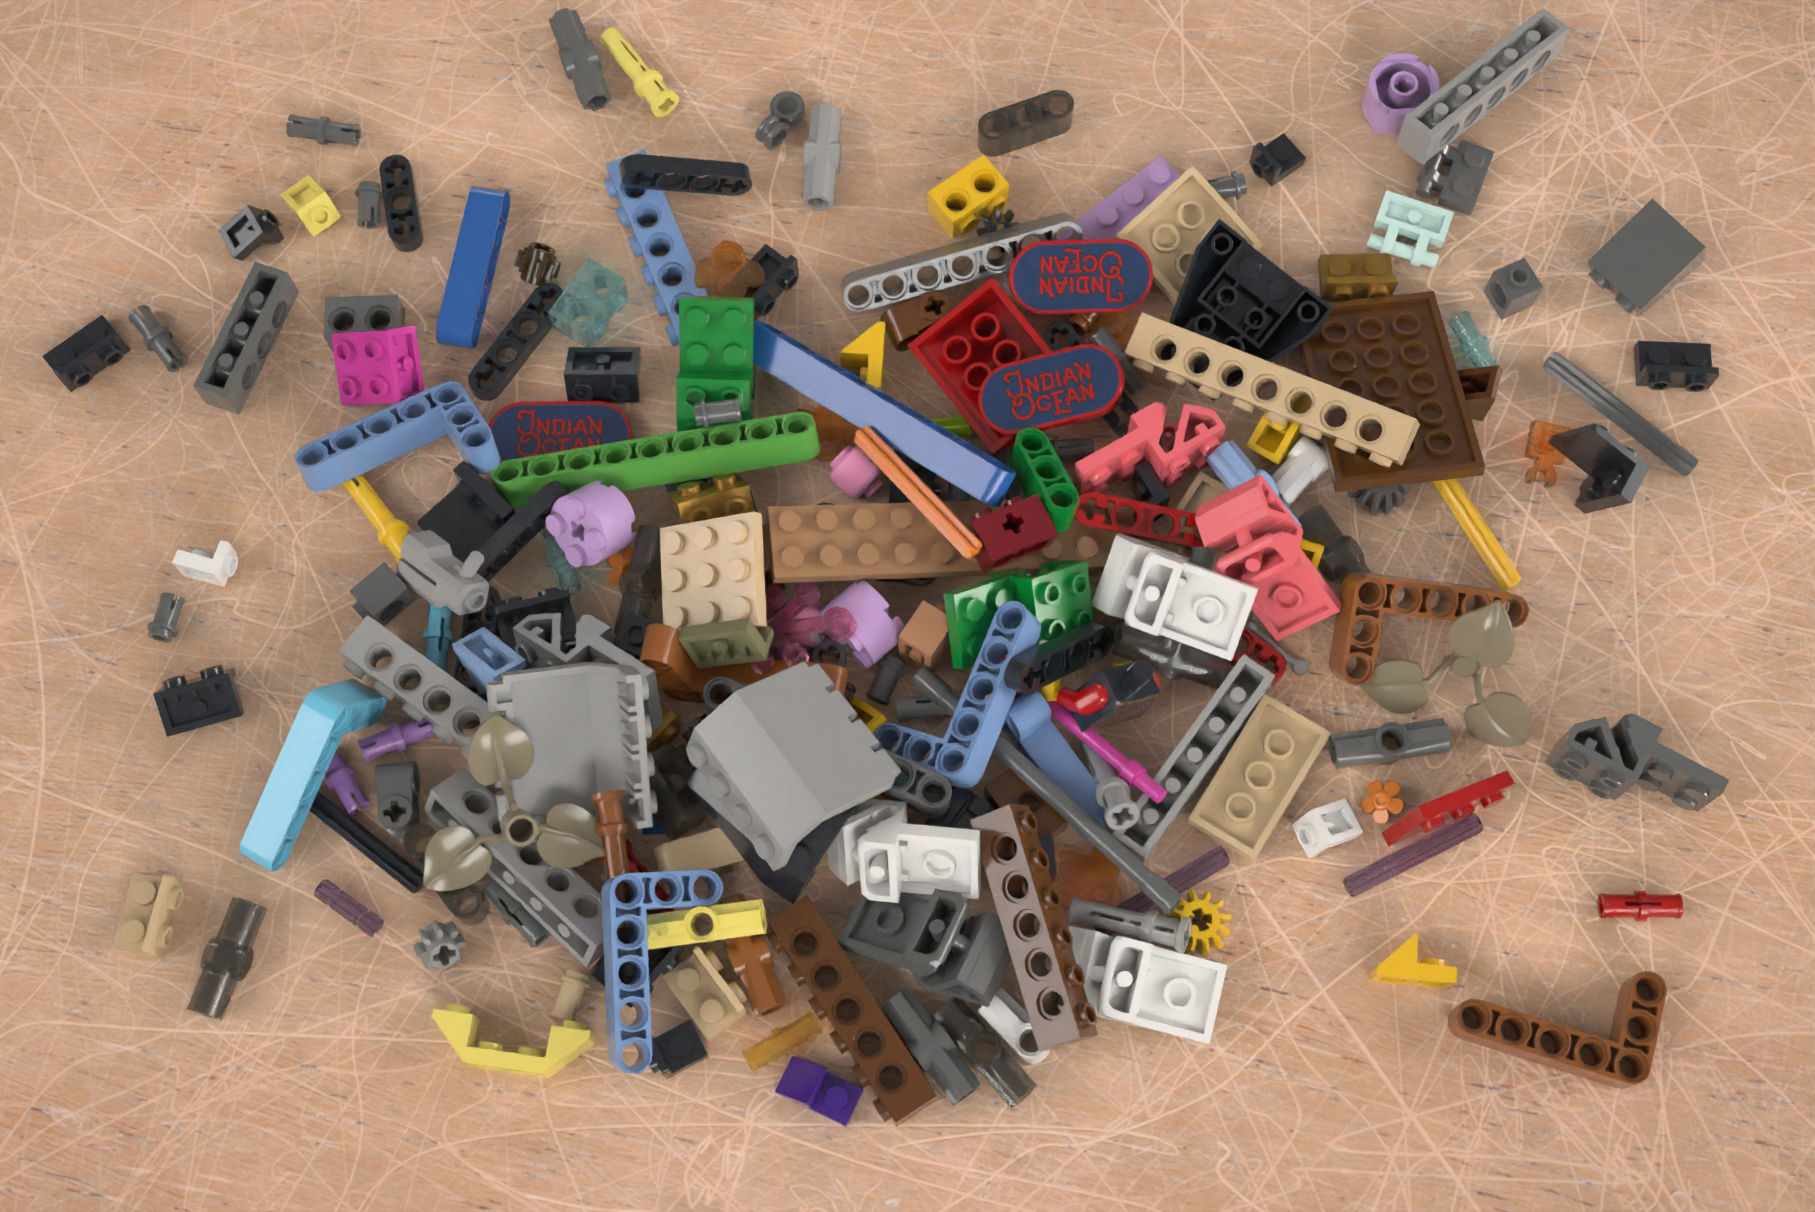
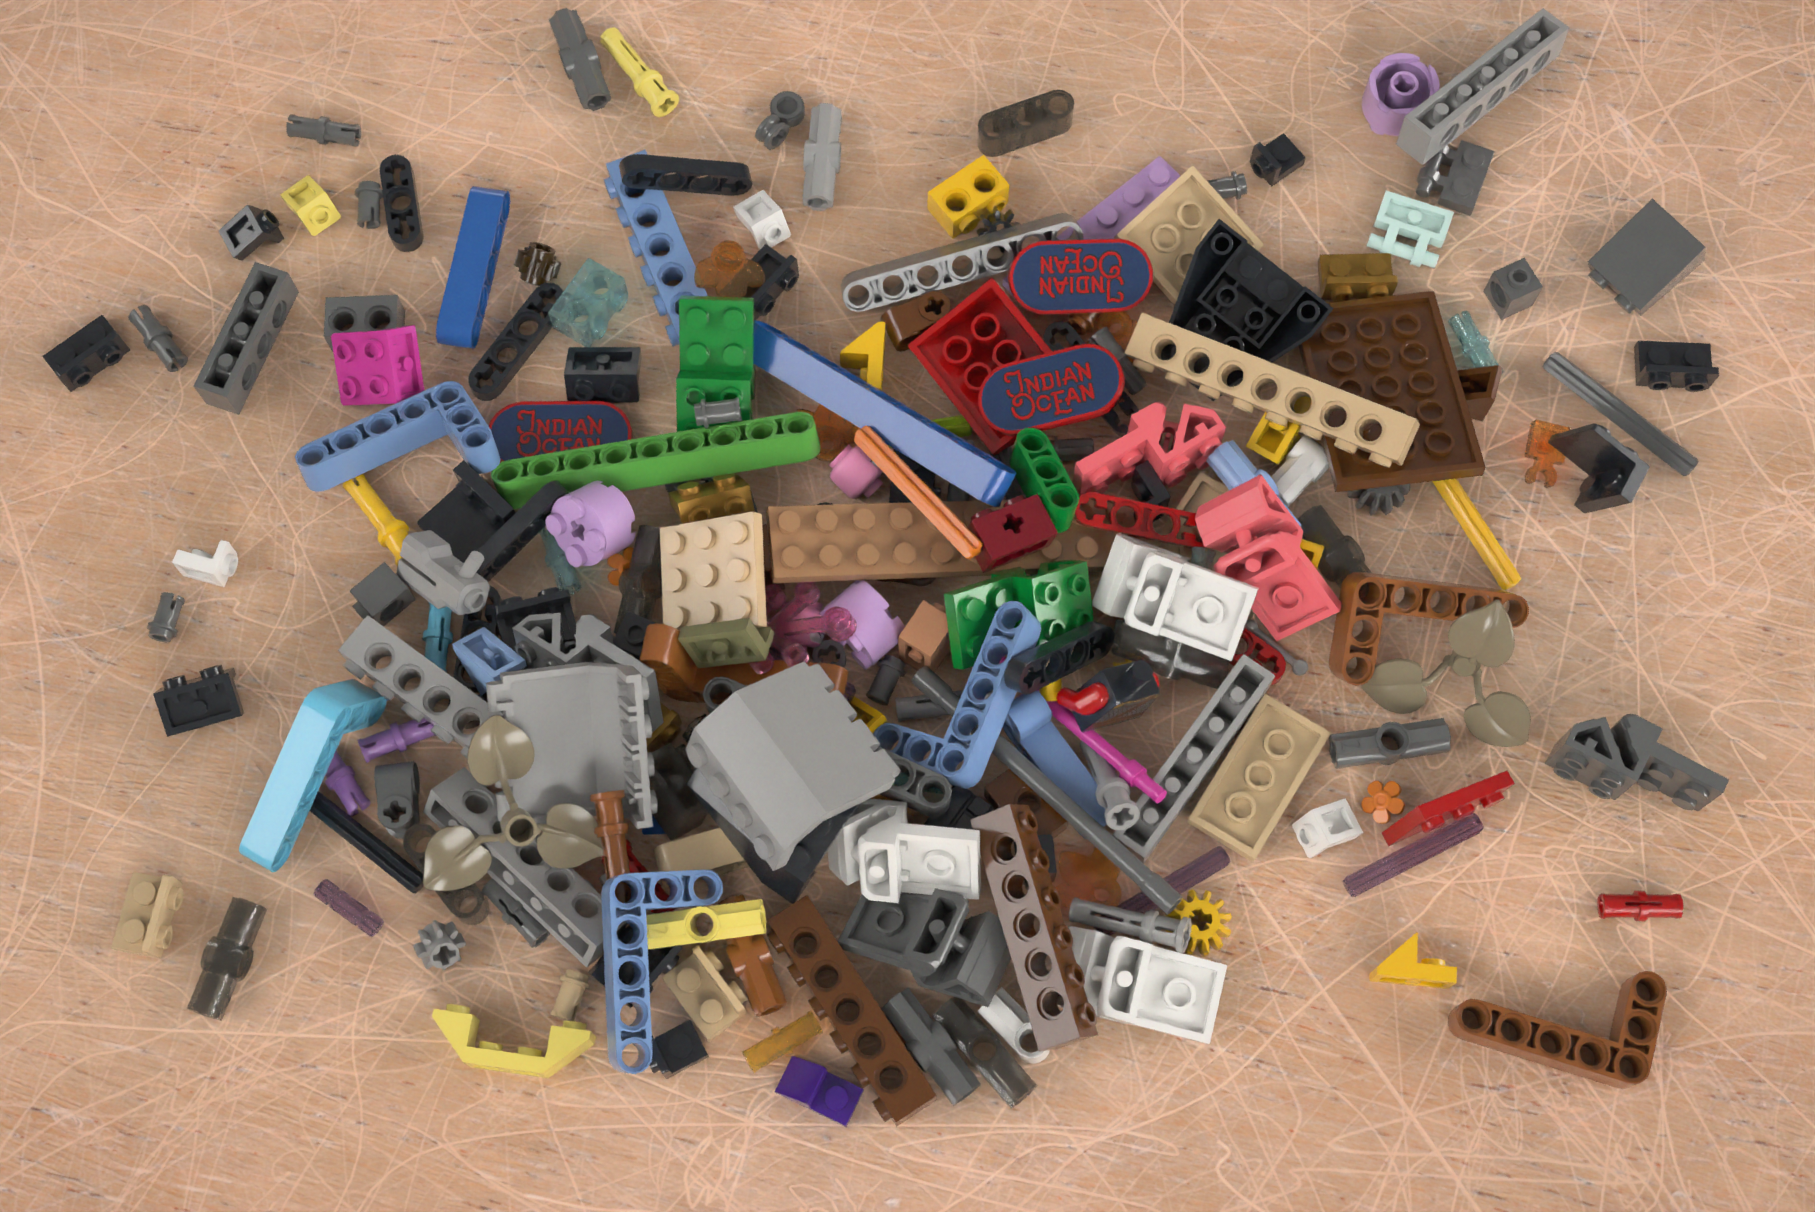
(763, 219): none -> white bracket

